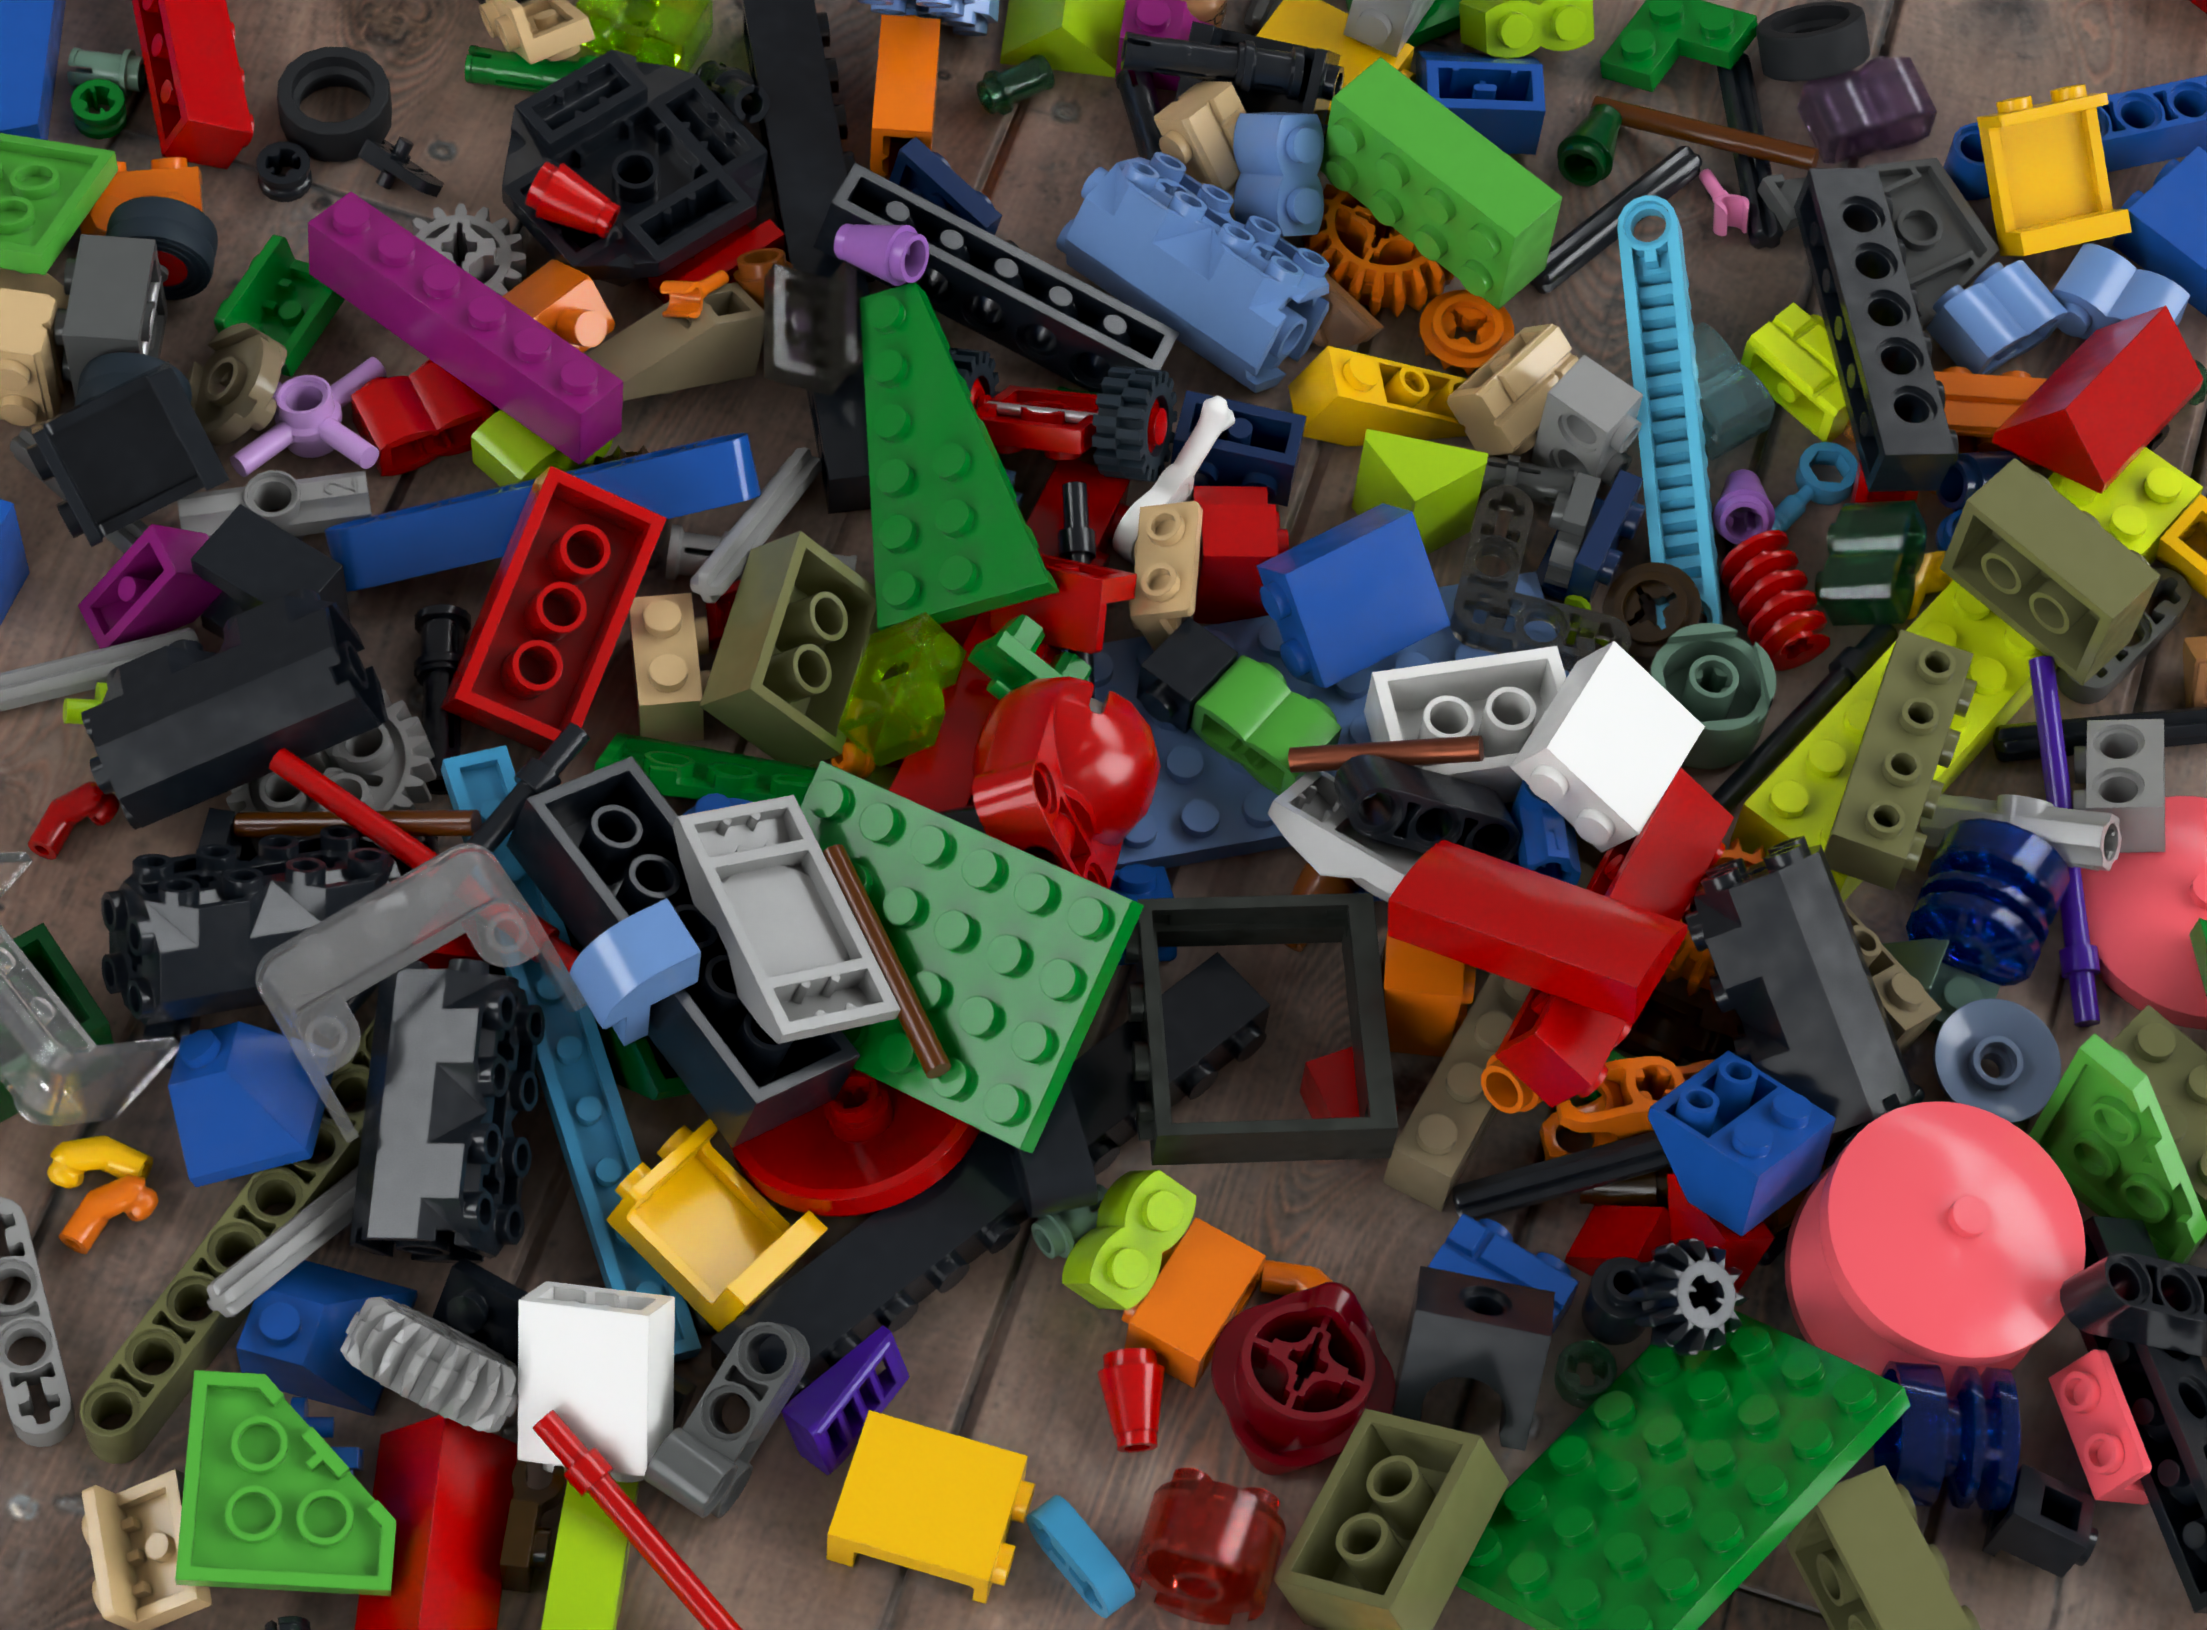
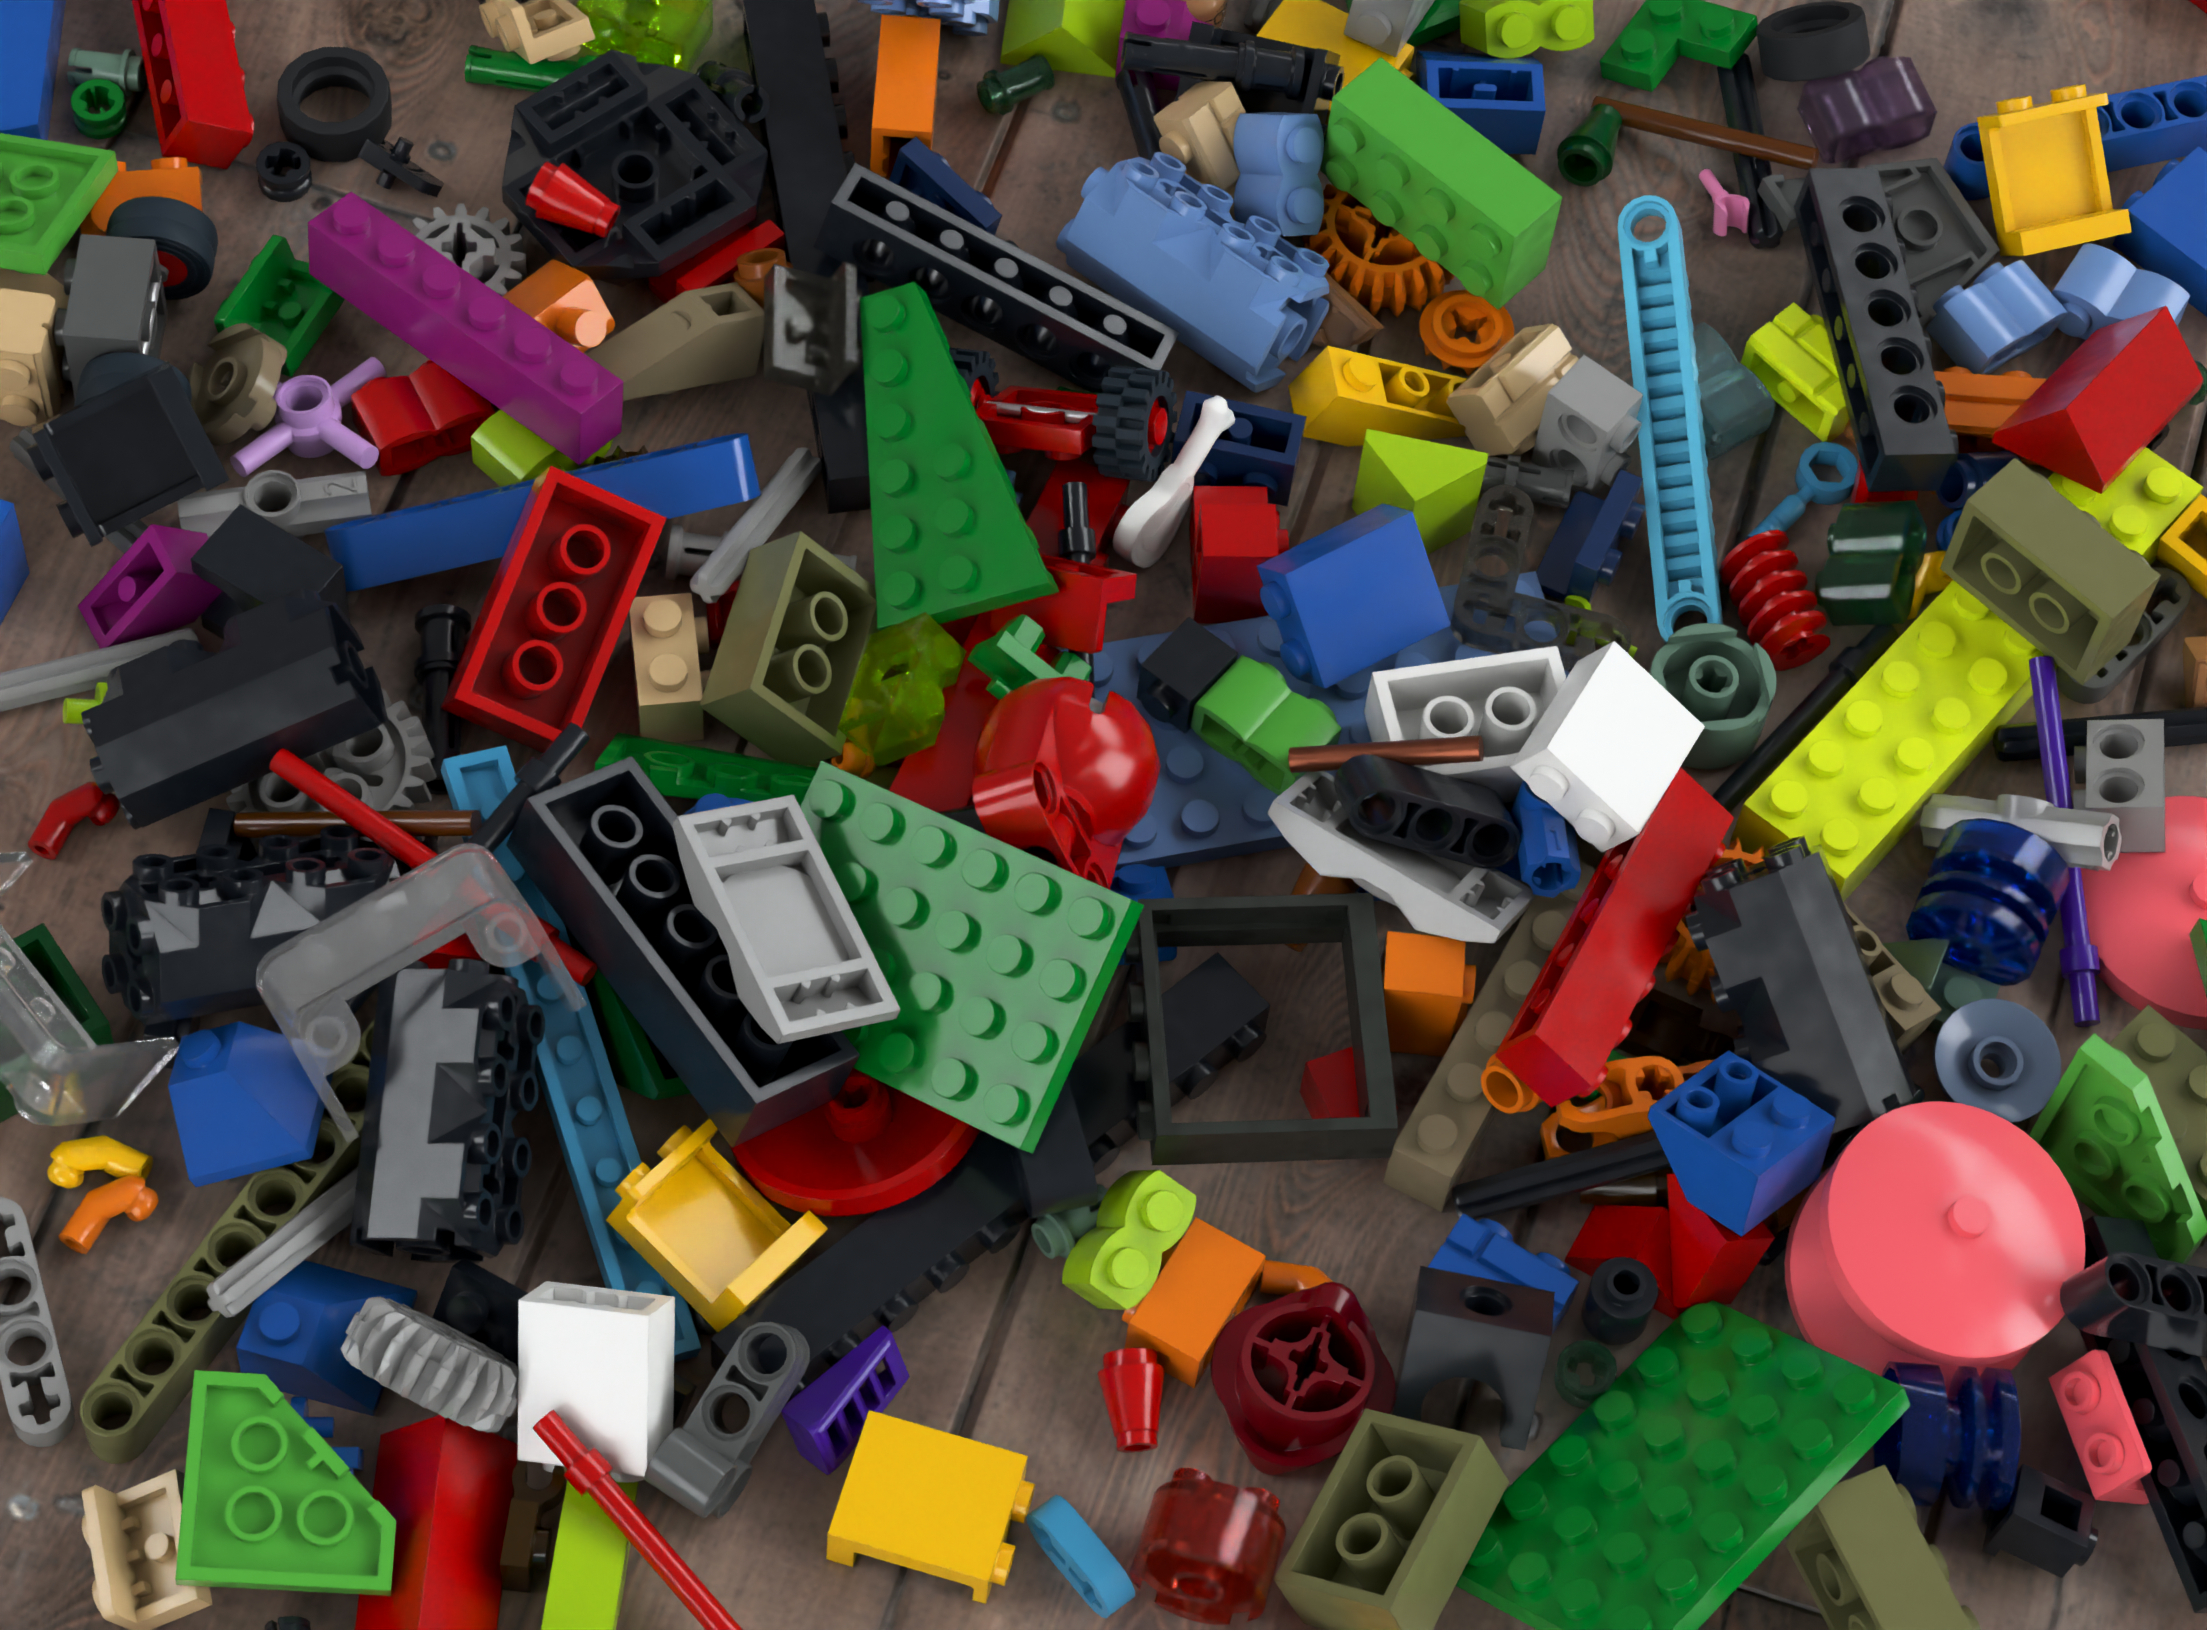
(636, 967): medium blue brick -> none
(688, 296): orange hand -> none
(885, 251): medium lavender cone -> none
(912, 1015): reddish brown bar -> none
(1165, 568): tan bracket -> none
(1534, 929): red slope -> none
(1571, 518): dark grey plate -> none
(1601, 227): black axle -> none
(1661, 584): dark brown gear -> none
(1688, 1297): black gear -> none
(1743, 508): medium lavender cone -> none
(1898, 759): olive brick -> none

